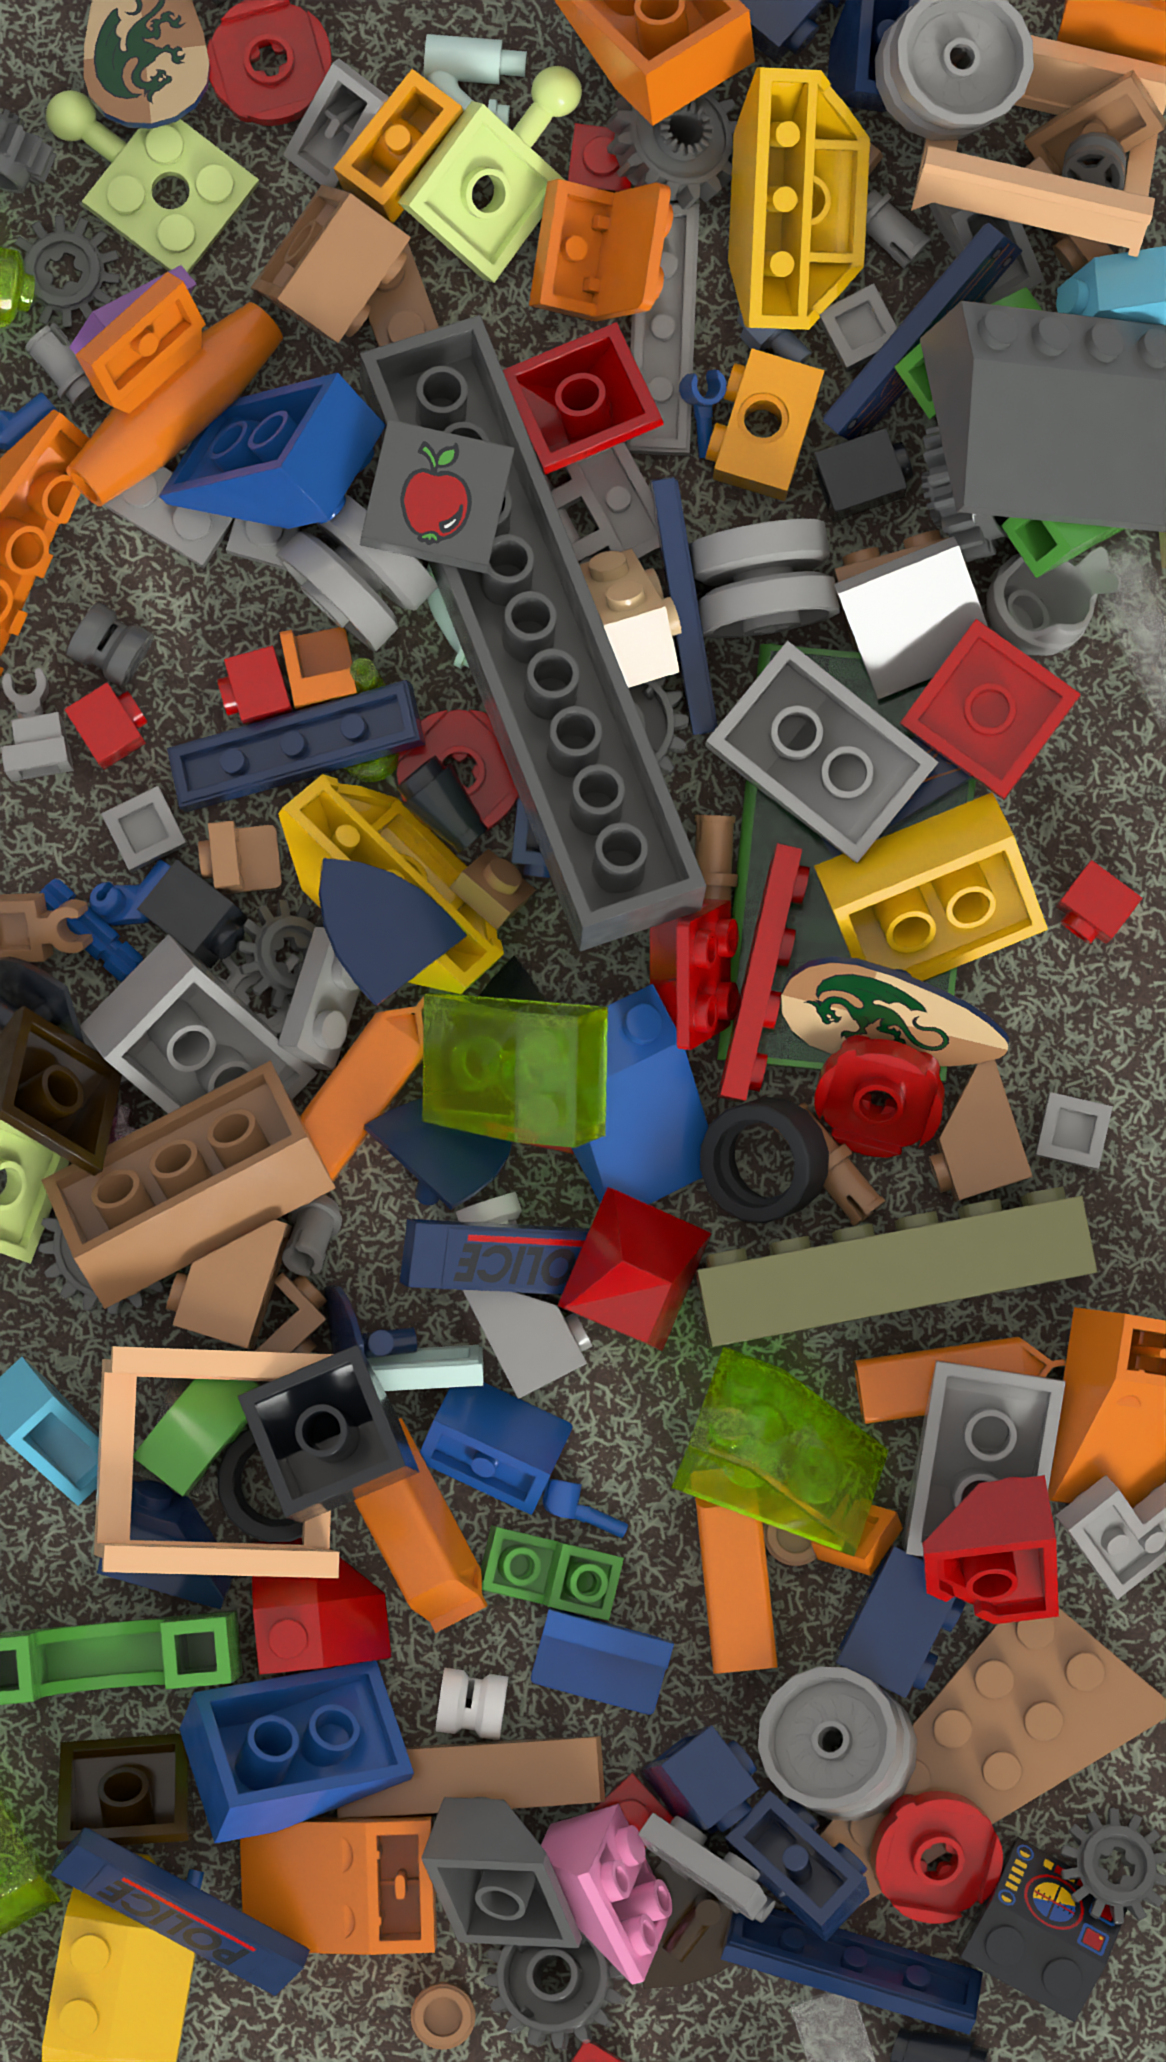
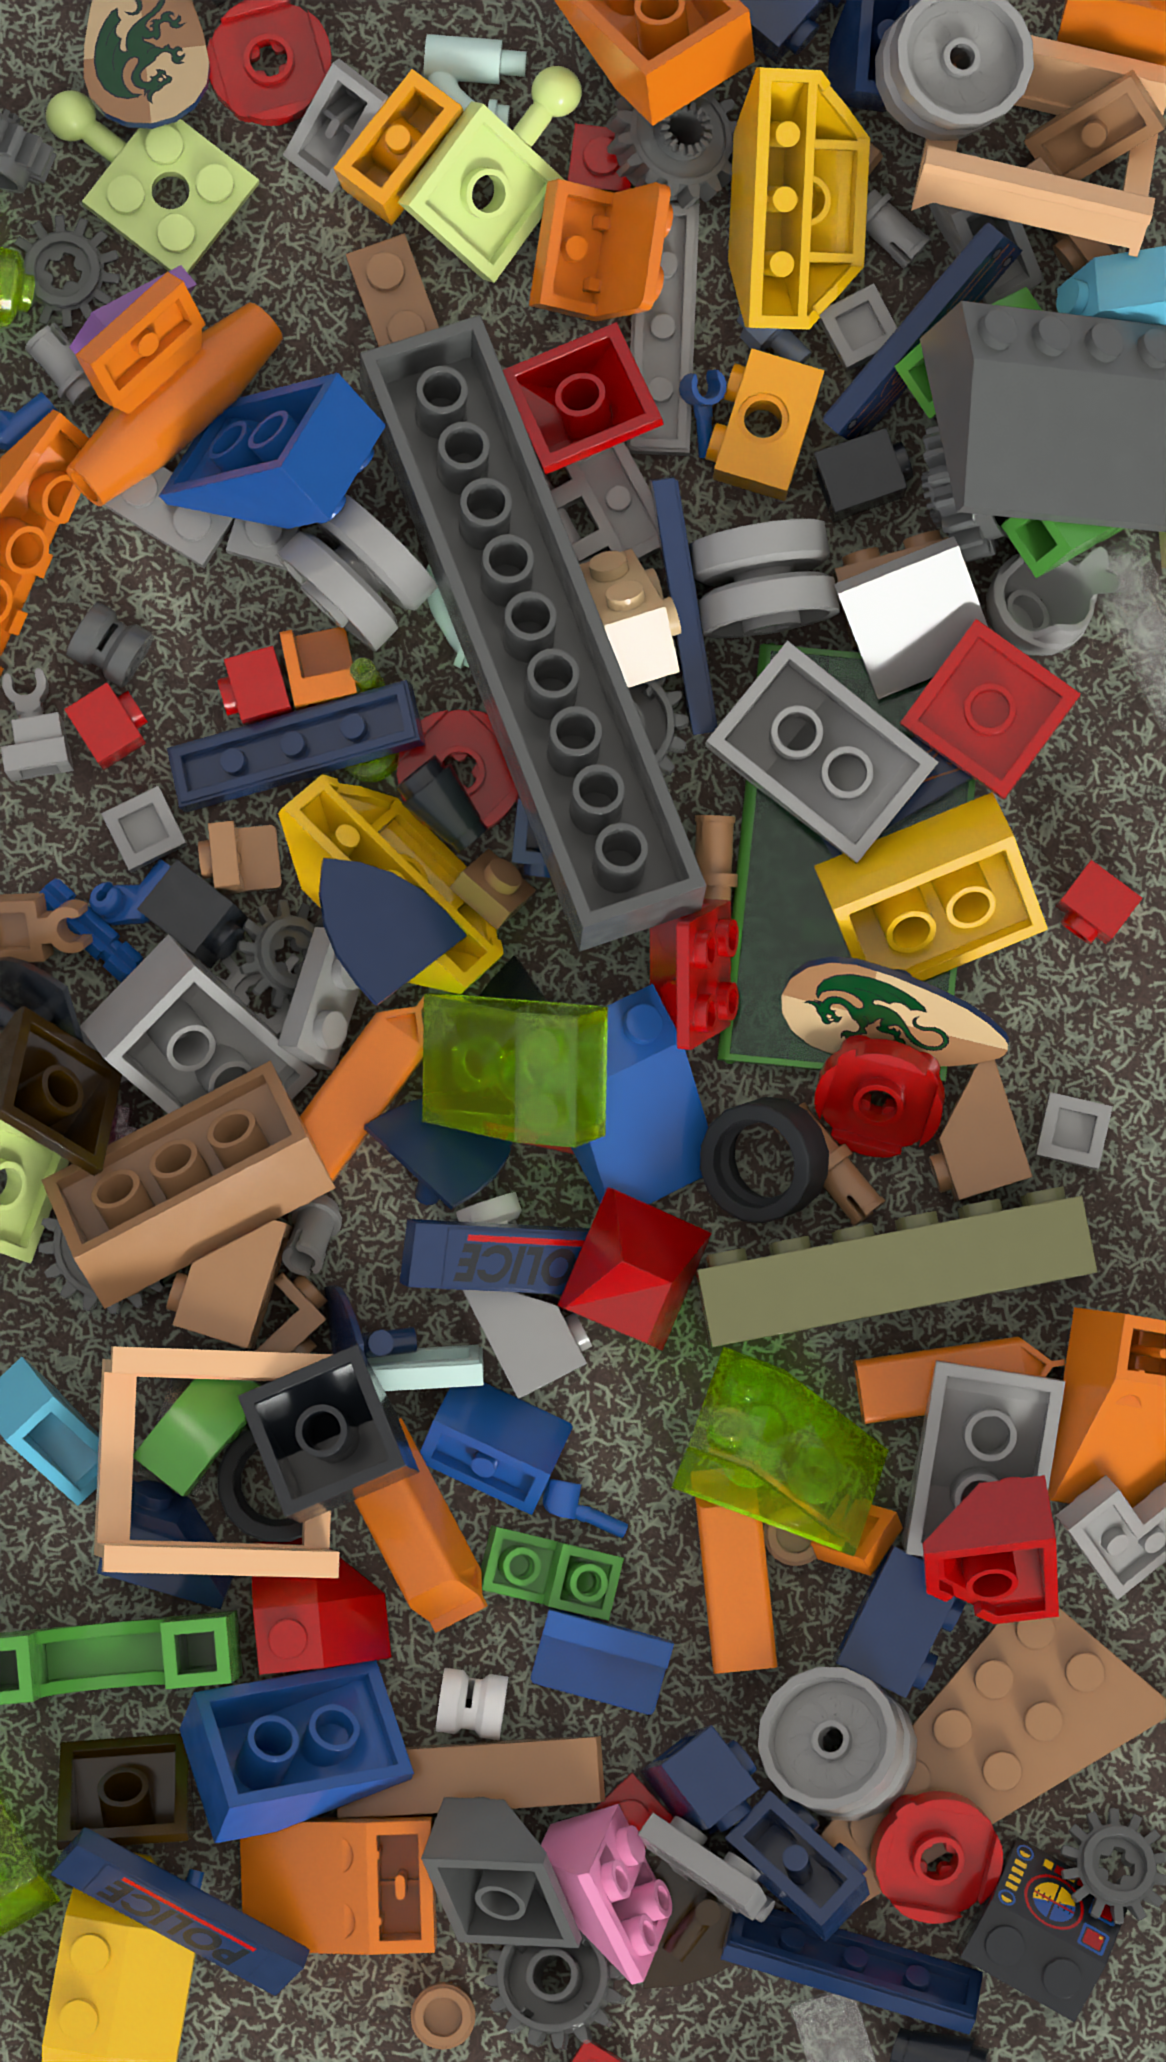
(333, 263): medium nougat slope -> none
(437, 496): dark grey tile -> none
(770, 947): red plate -> none
(1092, 148): dark grey wheel -> none

